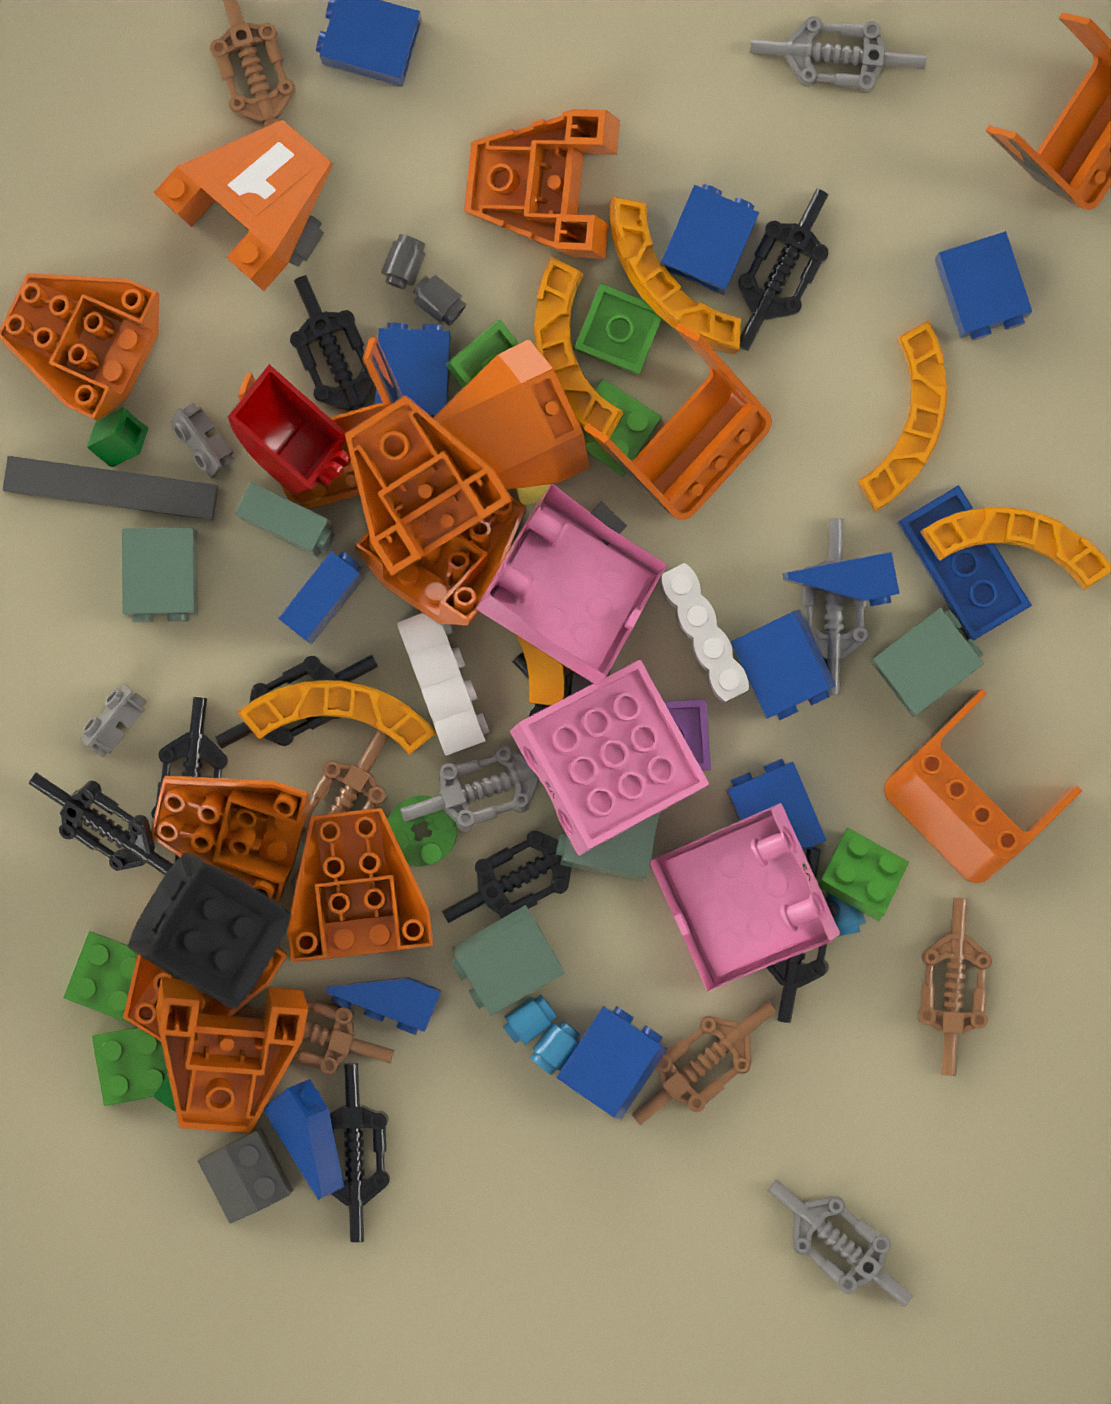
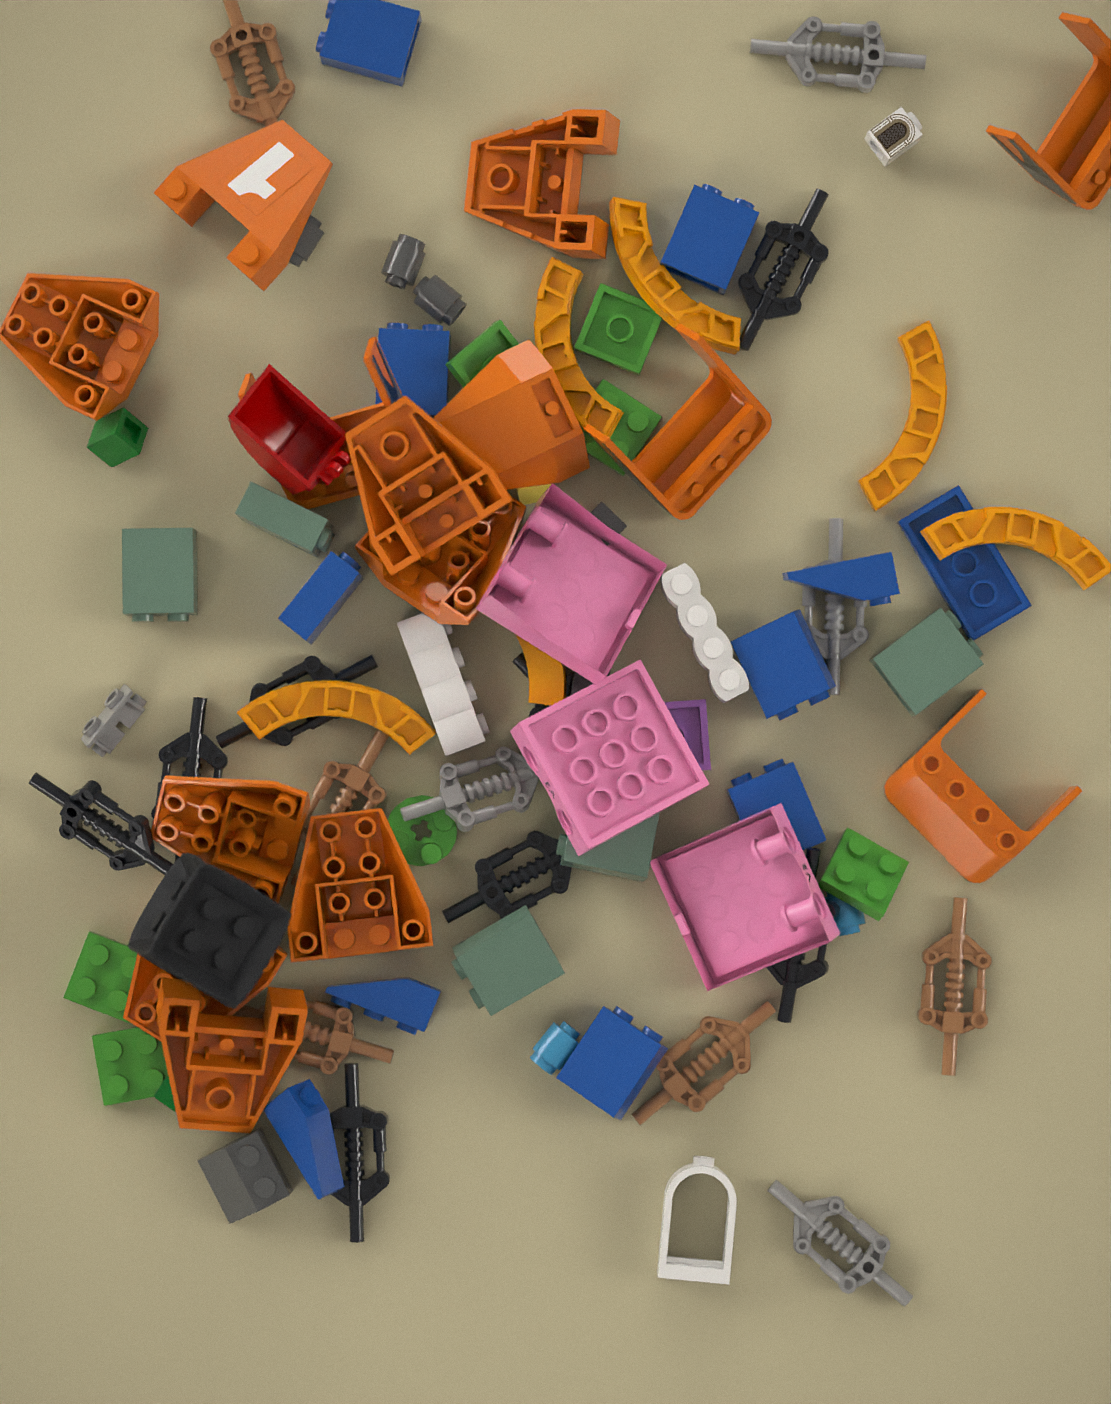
(110, 488): dark grey tile -> none
(209, 454): light grey hinge -> none
(320, 326): black bar -> none
(529, 1019): dark azure brick -> none
(691, 1268): none -> white window
(894, 135): none -> brick
(983, 286): blue brick -> none

